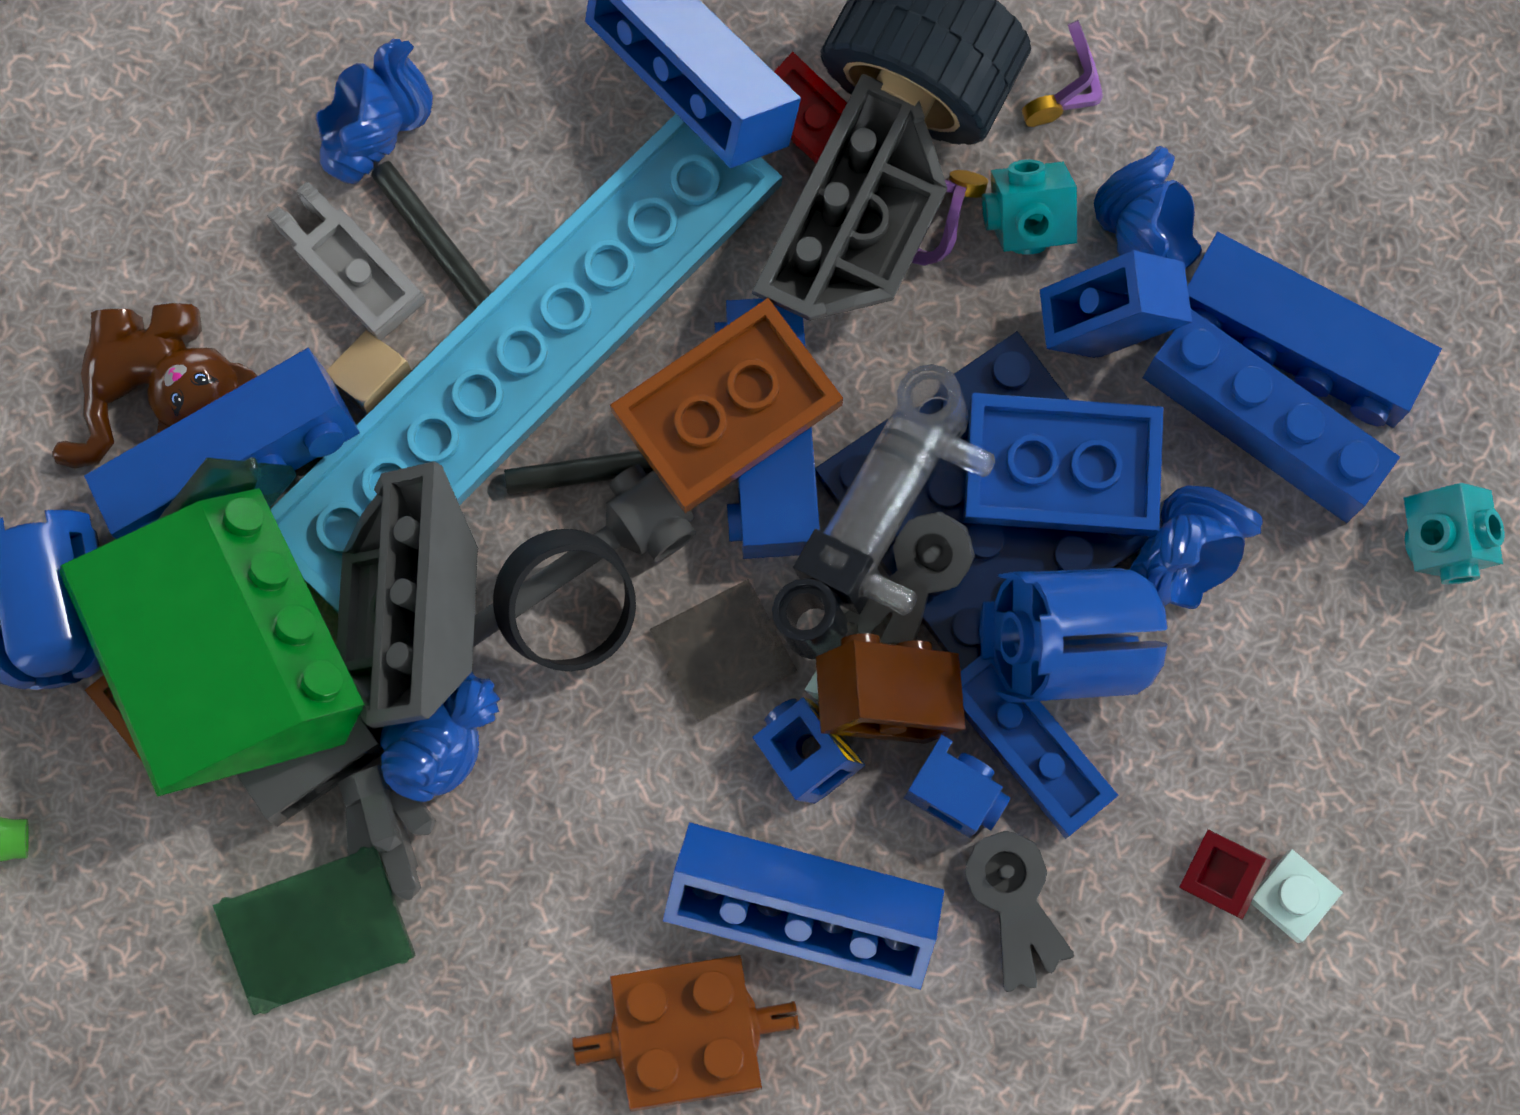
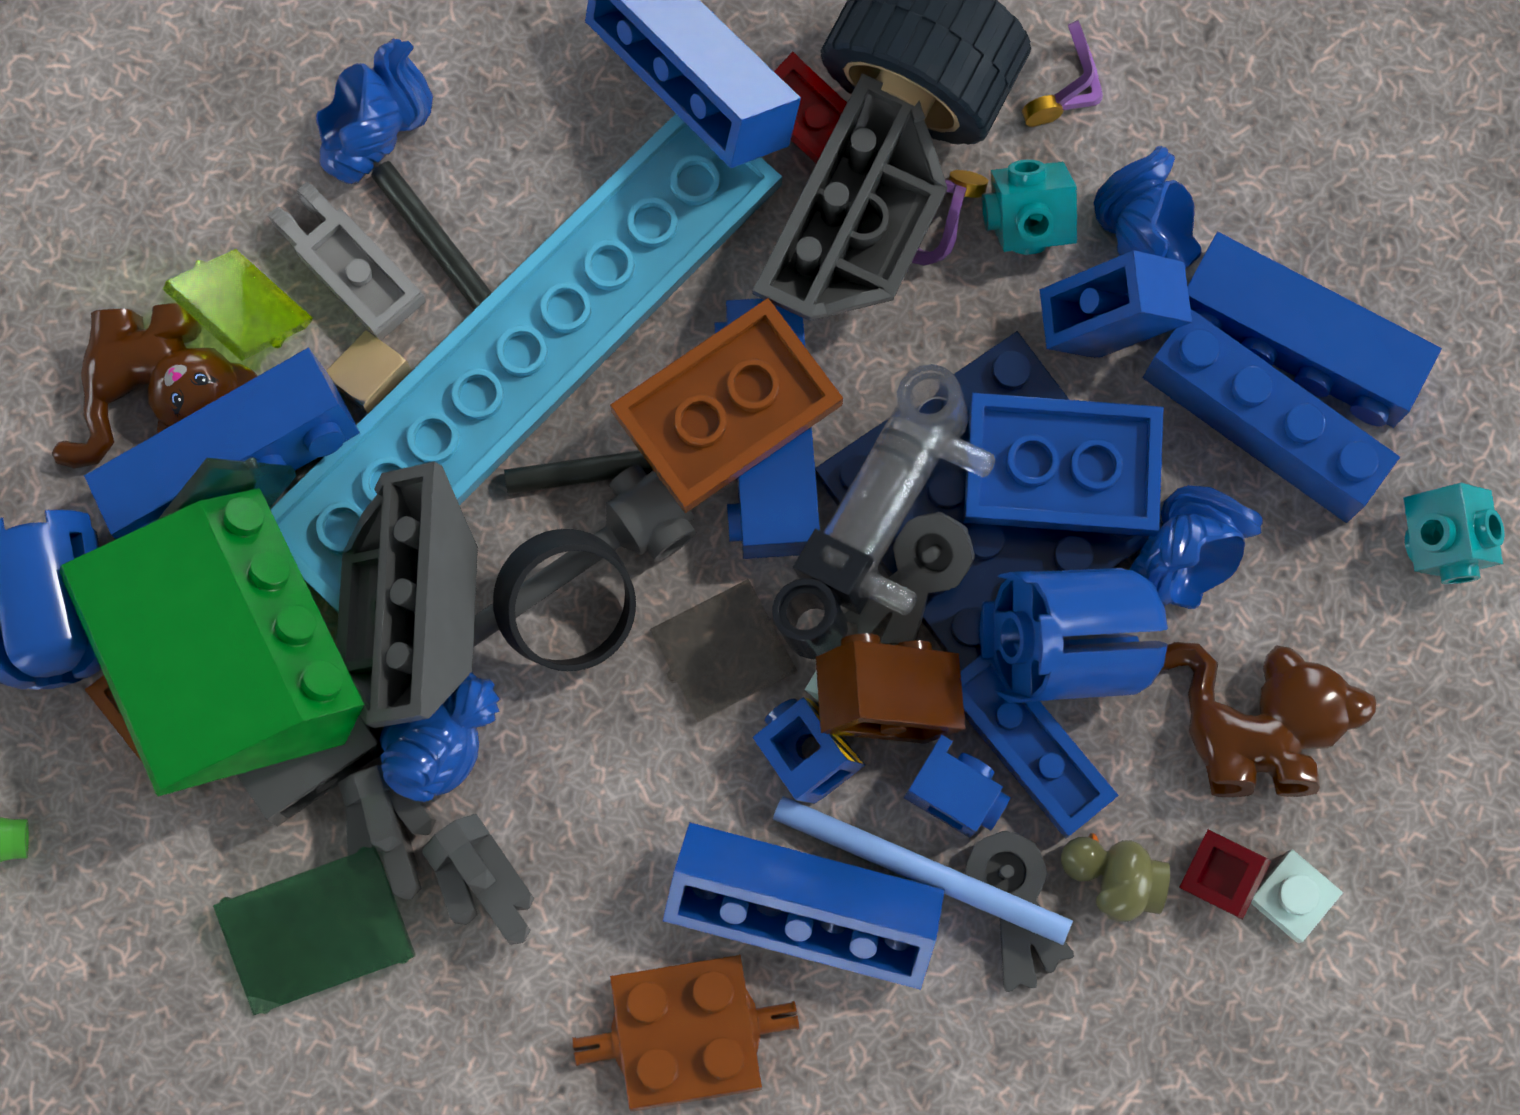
(237, 304): none -> clear neon green piece
(468, 857): none -> dark grey rock
(923, 870): none -> light blue axle
(1130, 877): none -> olive animal
(1299, 709): none -> reddish brown animal

